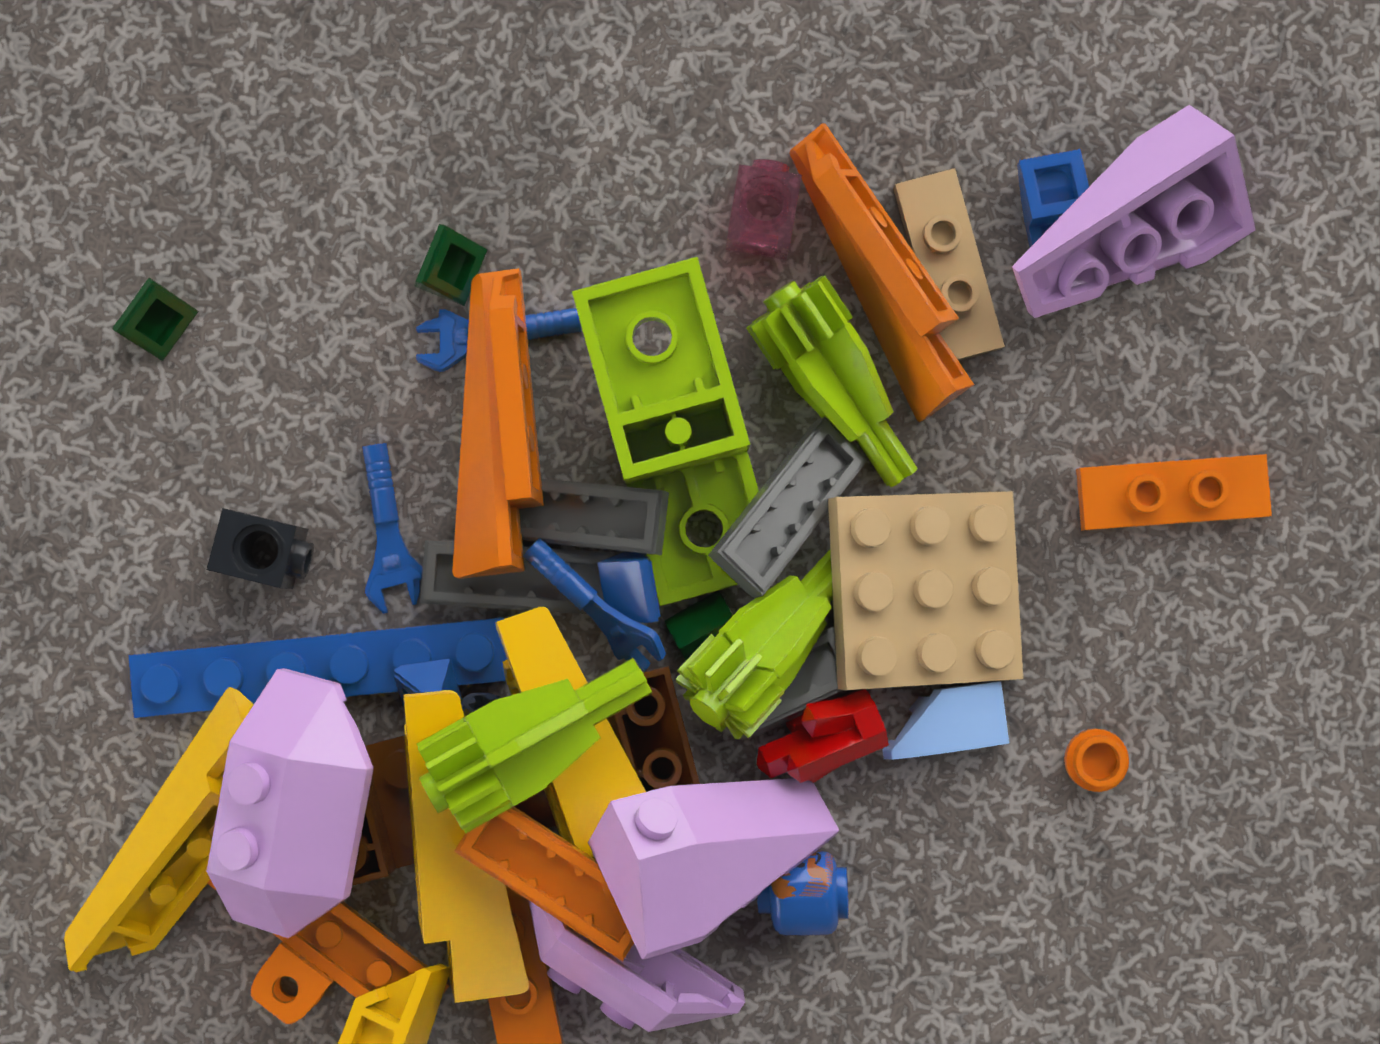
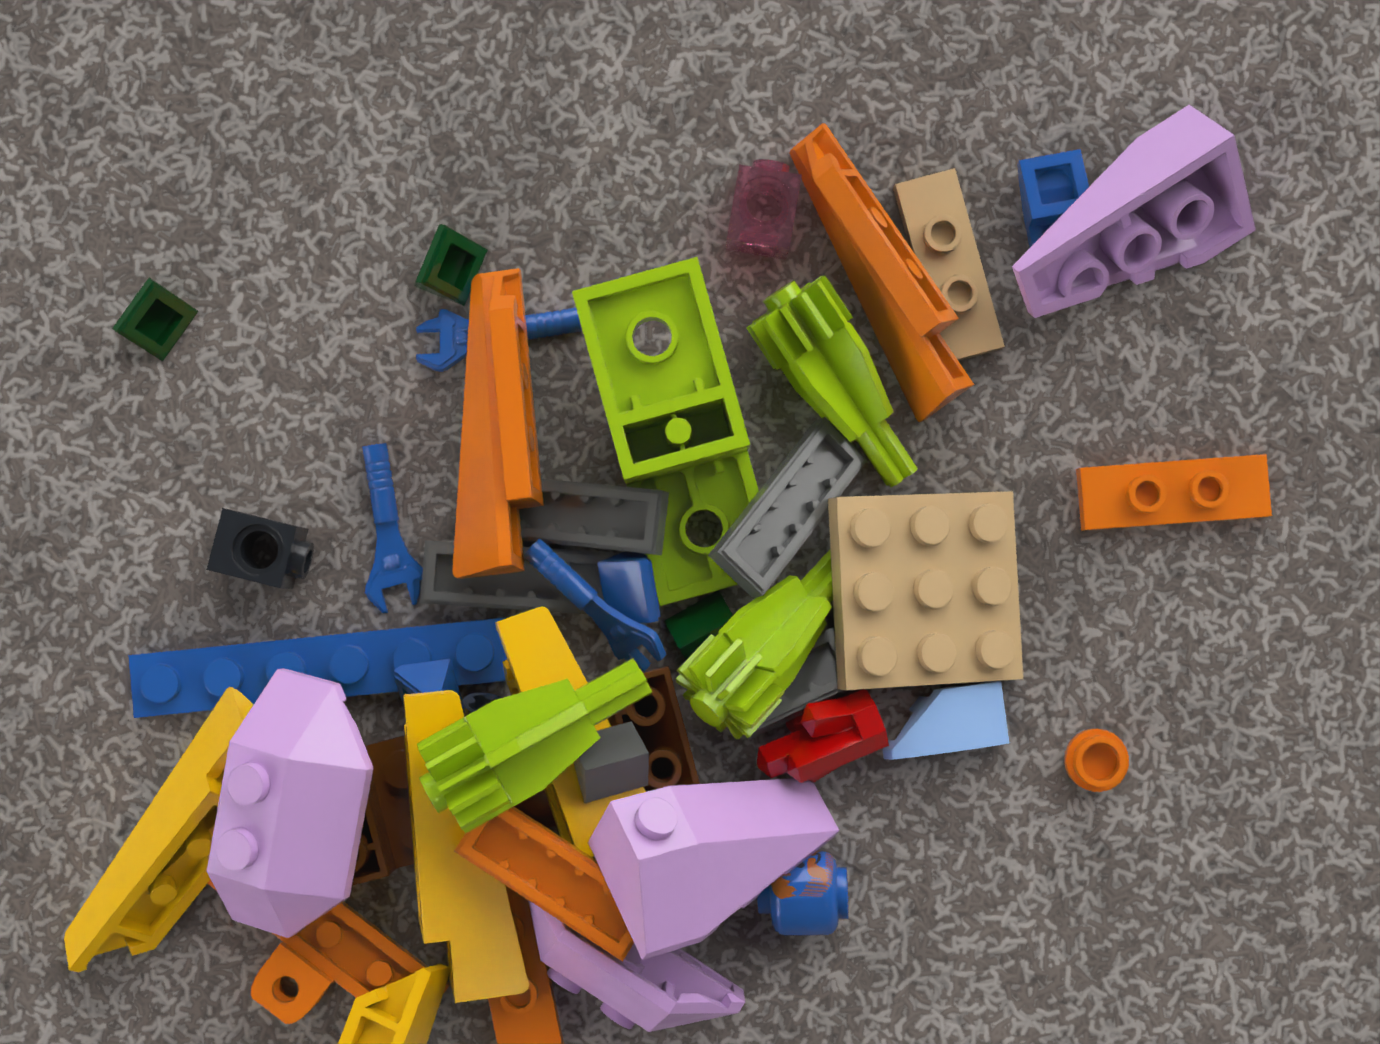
(613, 763): none -> dark grey slope

